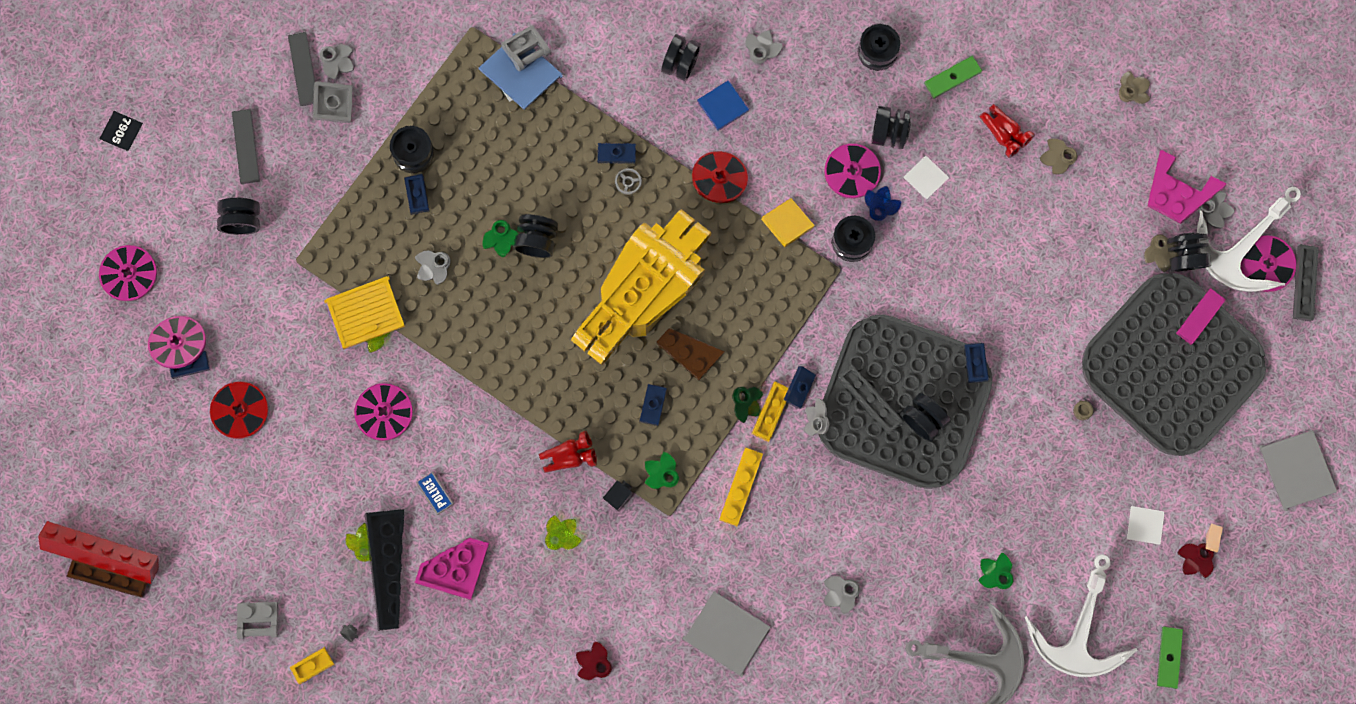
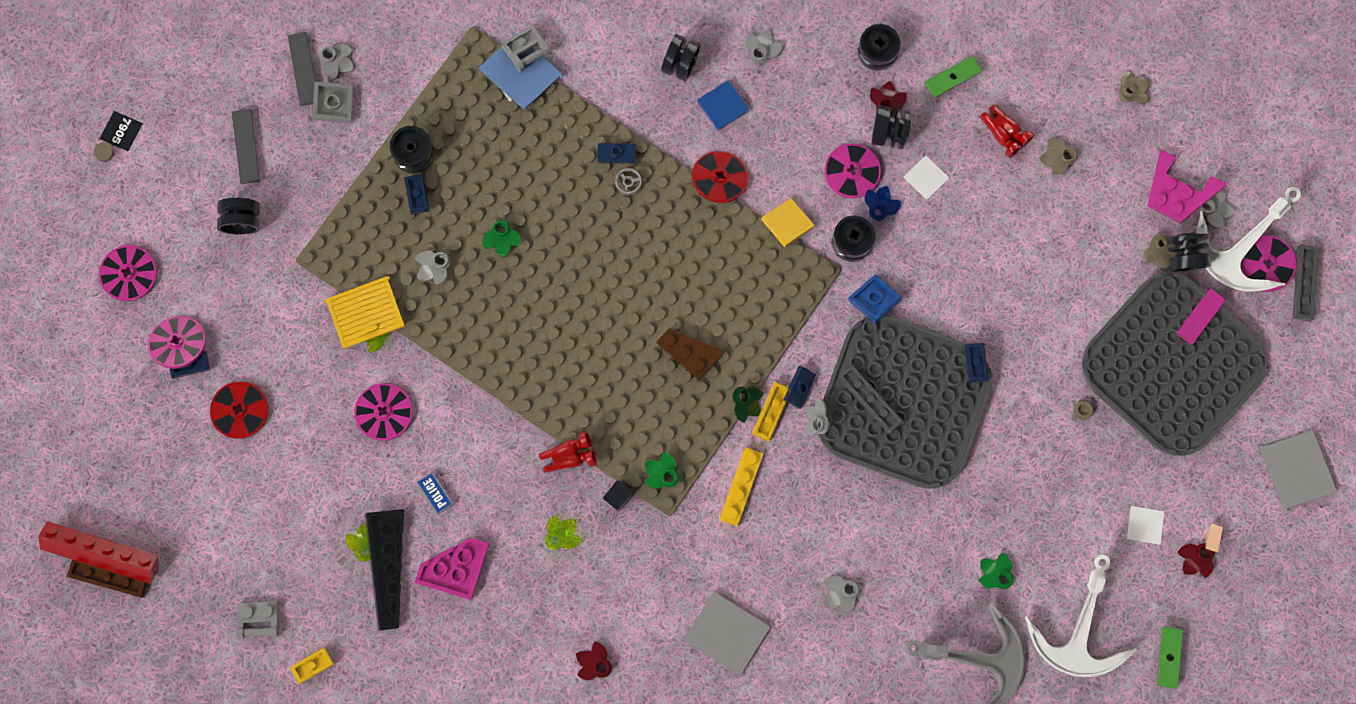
(103, 152): none -> dark tan tile
(349, 632): dark grey plate -> none
(535, 236): black wheel -> none
(644, 283): yellow piece -> none
(653, 405): dark blue plate -> none
(875, 299): none -> blue tile
(888, 96): none -> dark red plate
(925, 417): black wheel -> none

